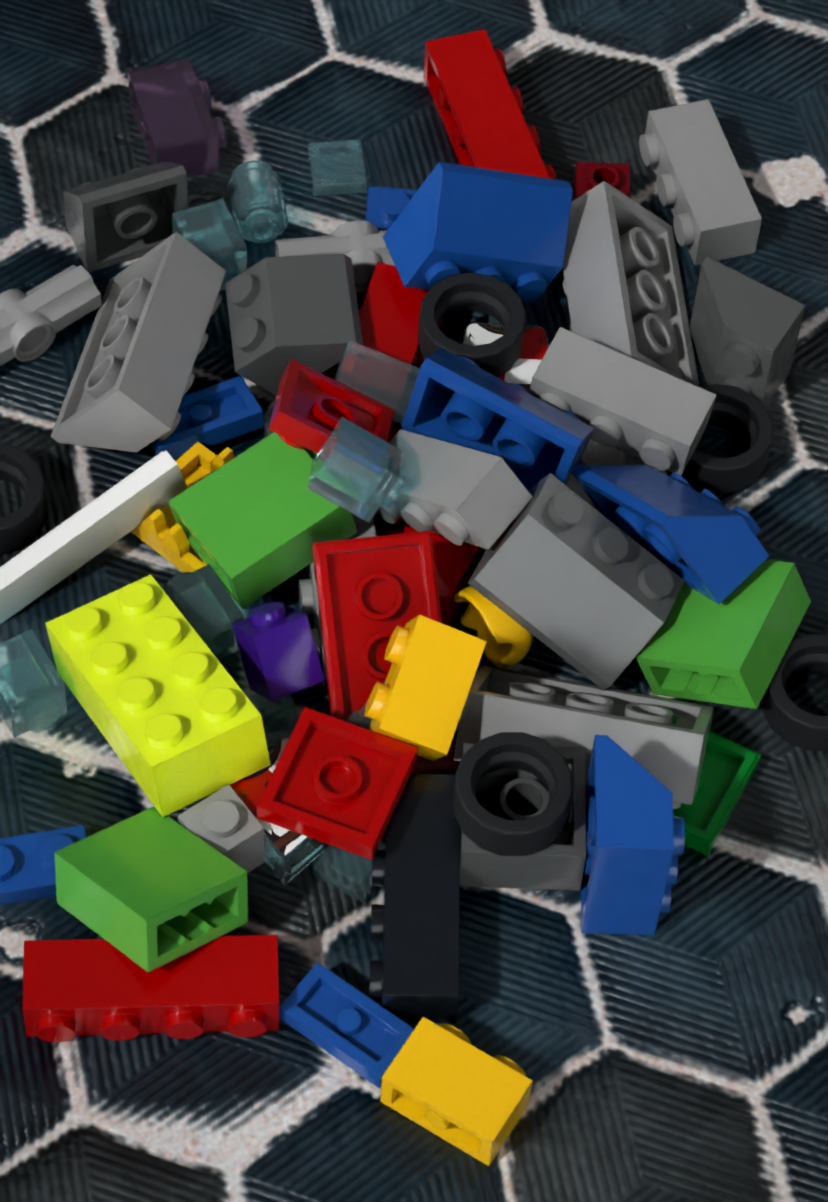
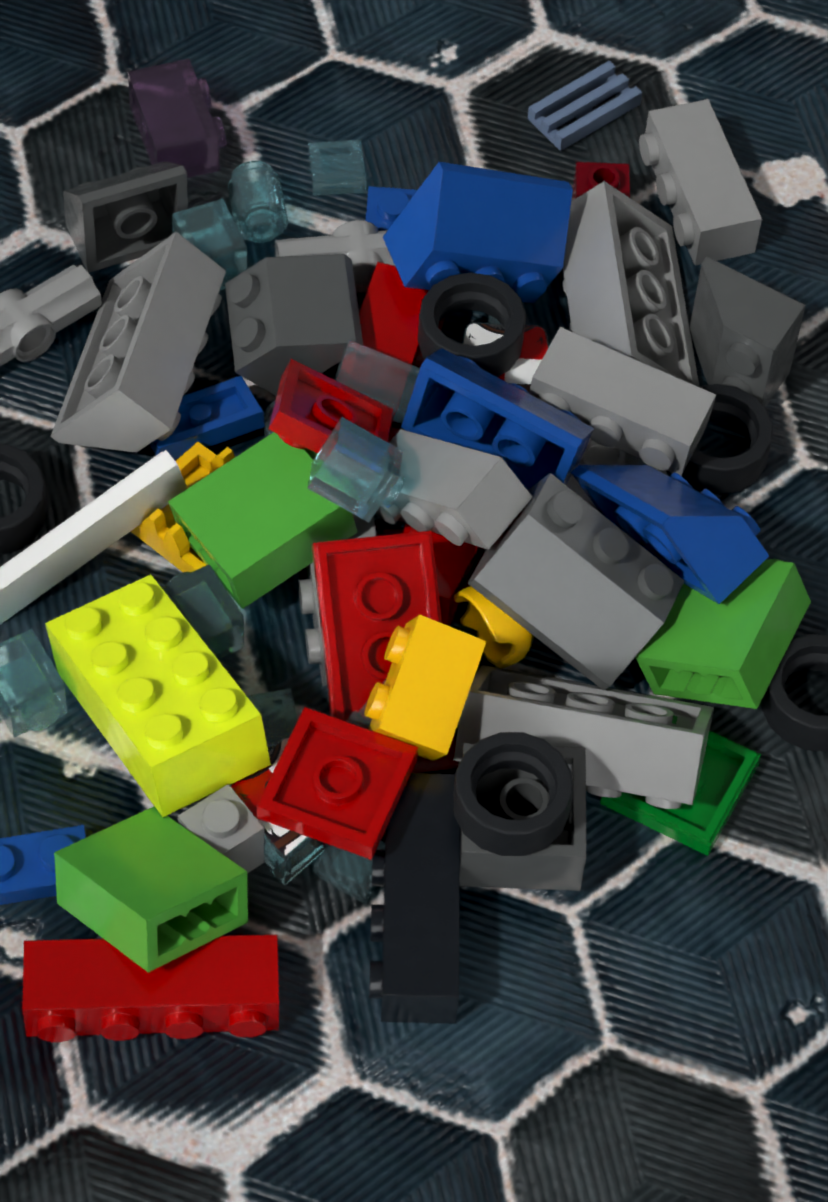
(277, 651): dark purple brick -> none
(345, 1023): blue plate -> none
(456, 1089): yellow brick -> none
(480, 107): red brick -> none
(578, 101): none -> sand blue tile
(628, 845): blue slope -> none

